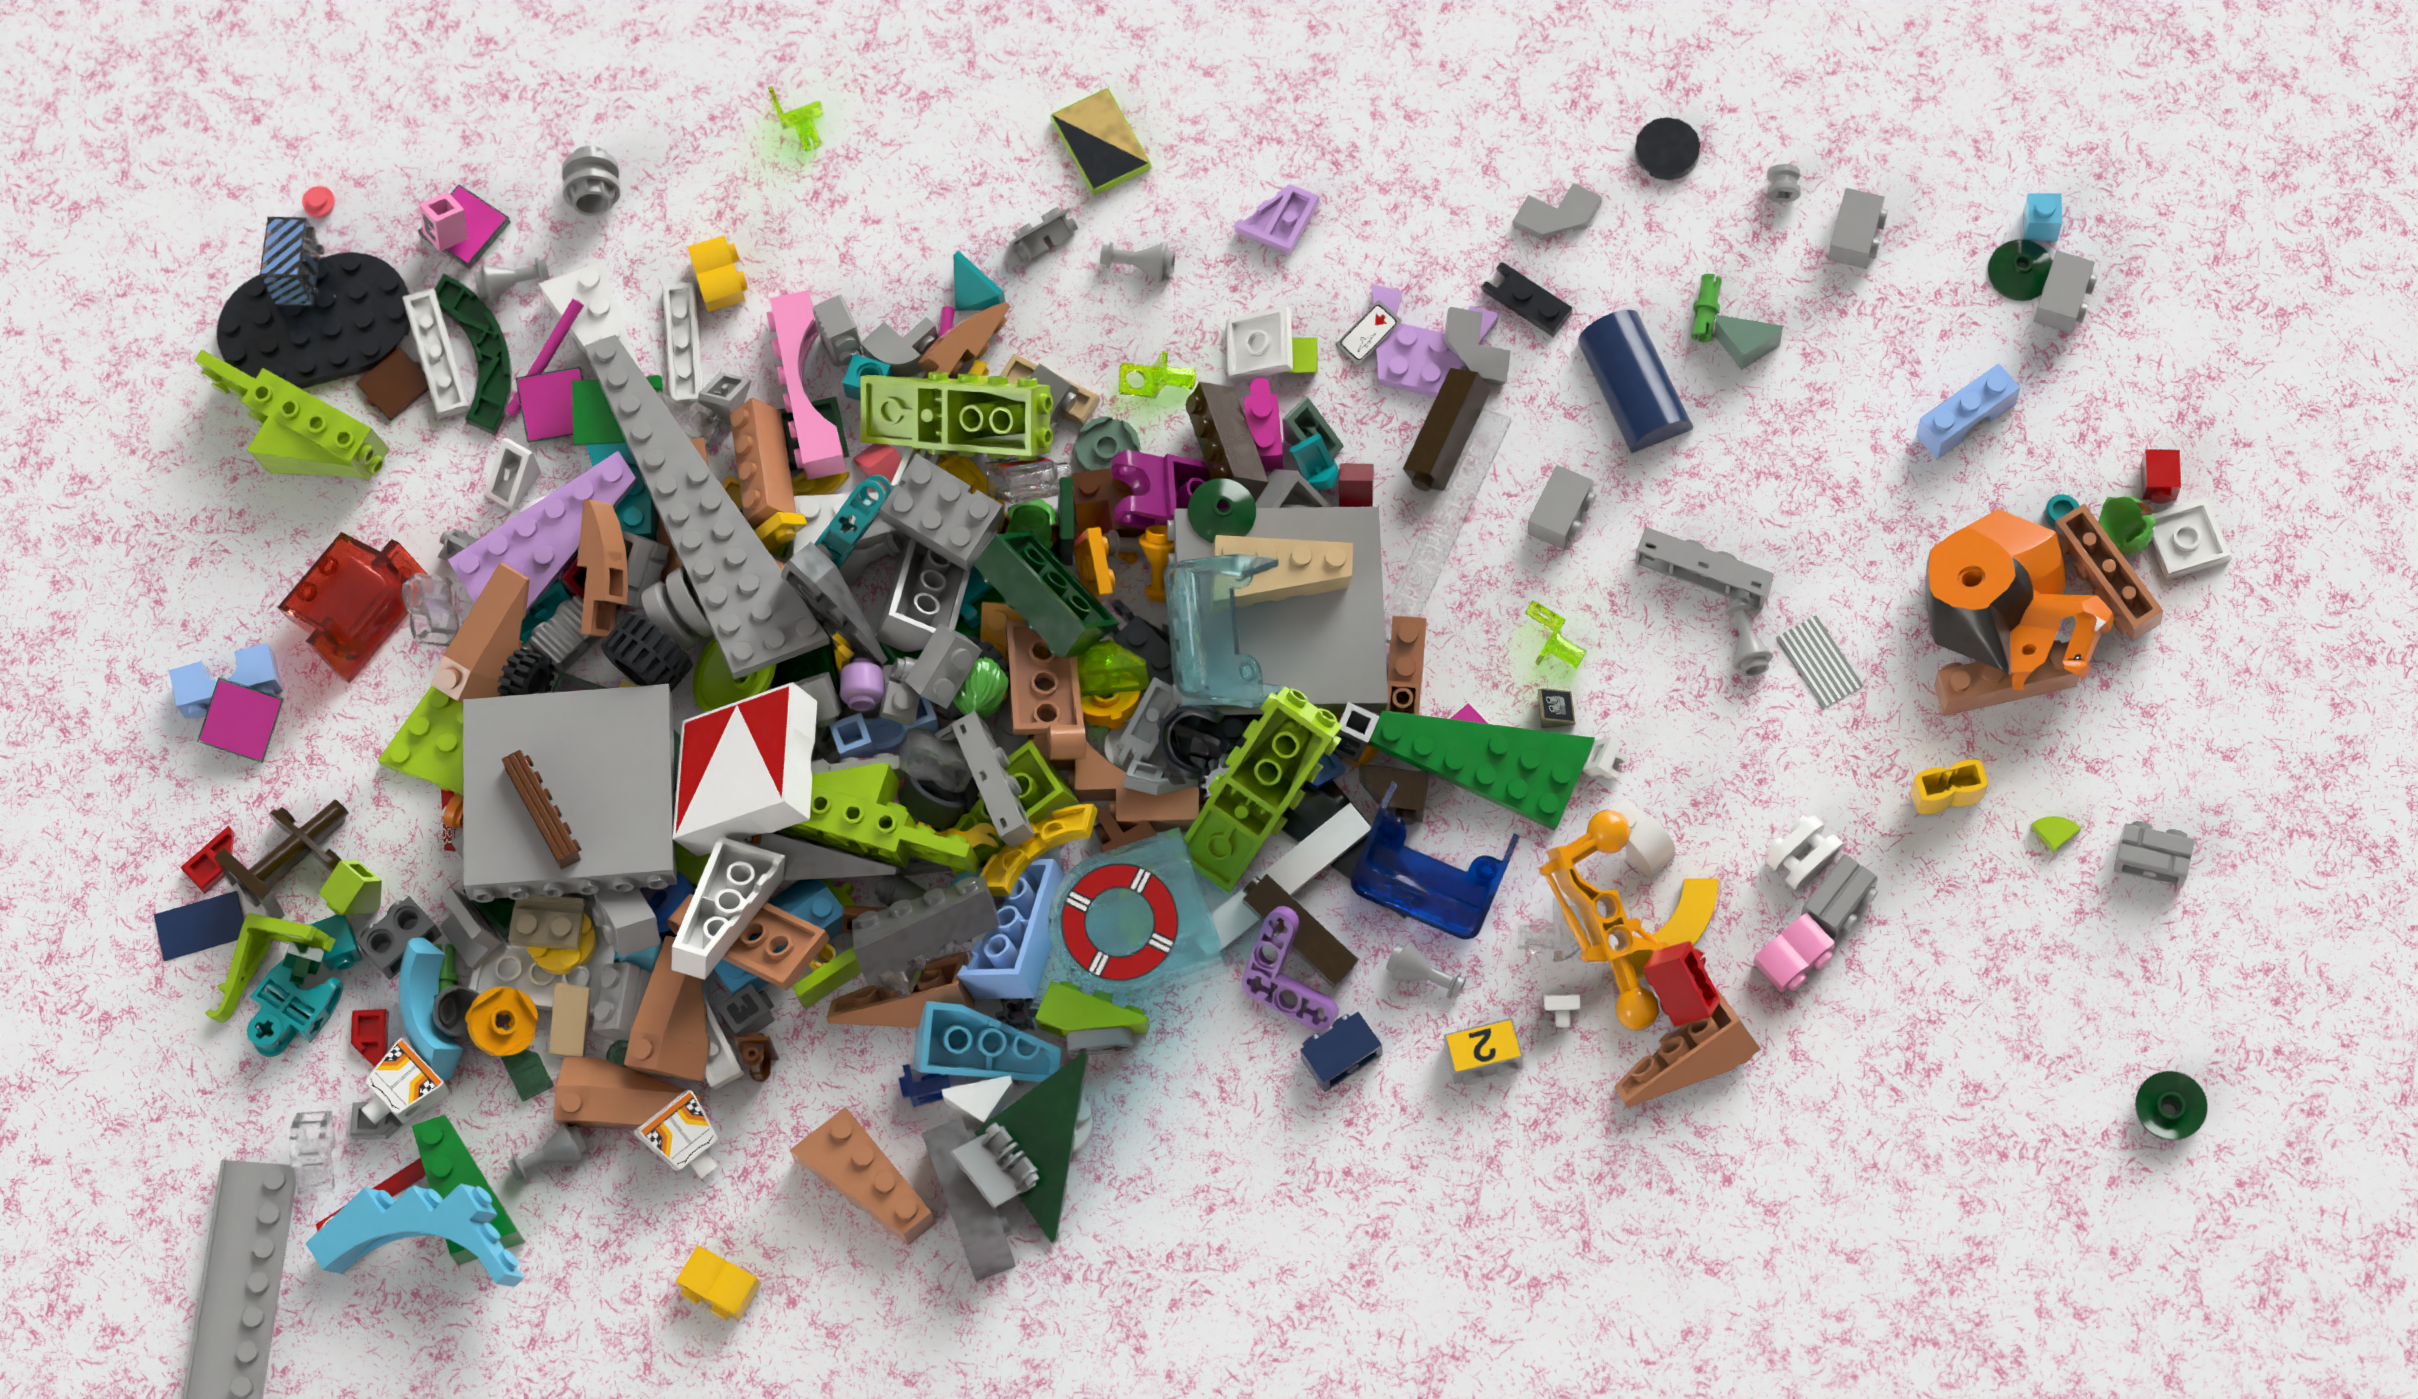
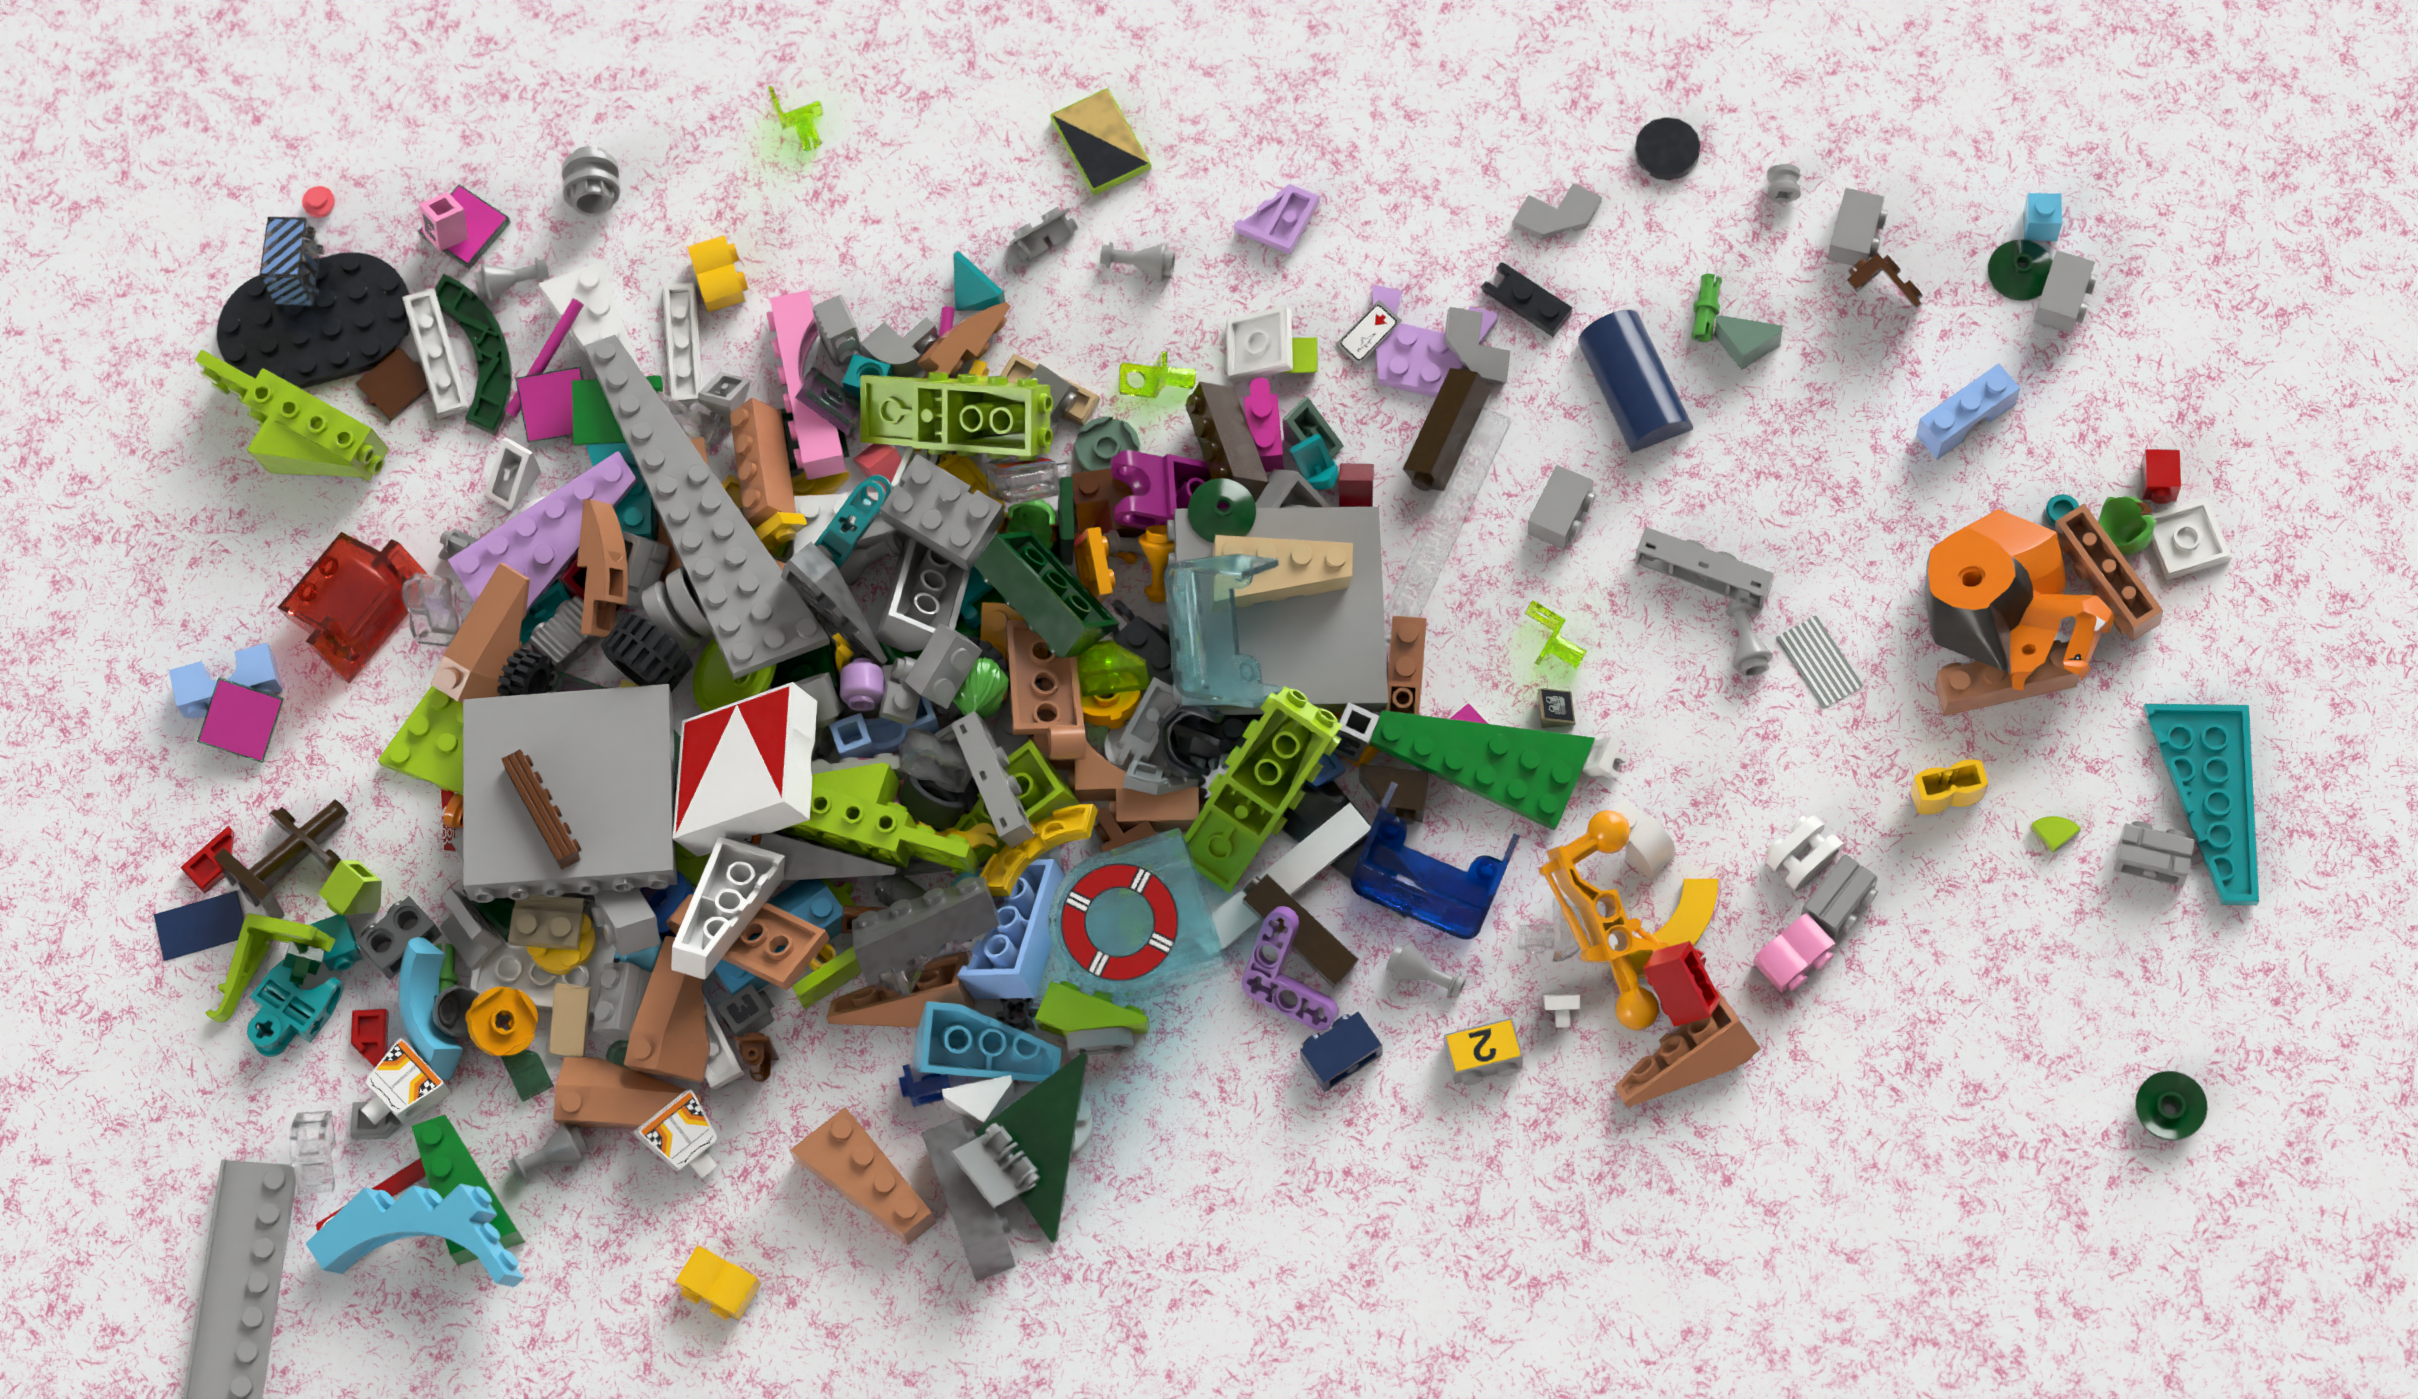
(829, 401): none -> tile
(1865, 271): none -> reddish brown bracket
(2213, 777): none -> teal wing

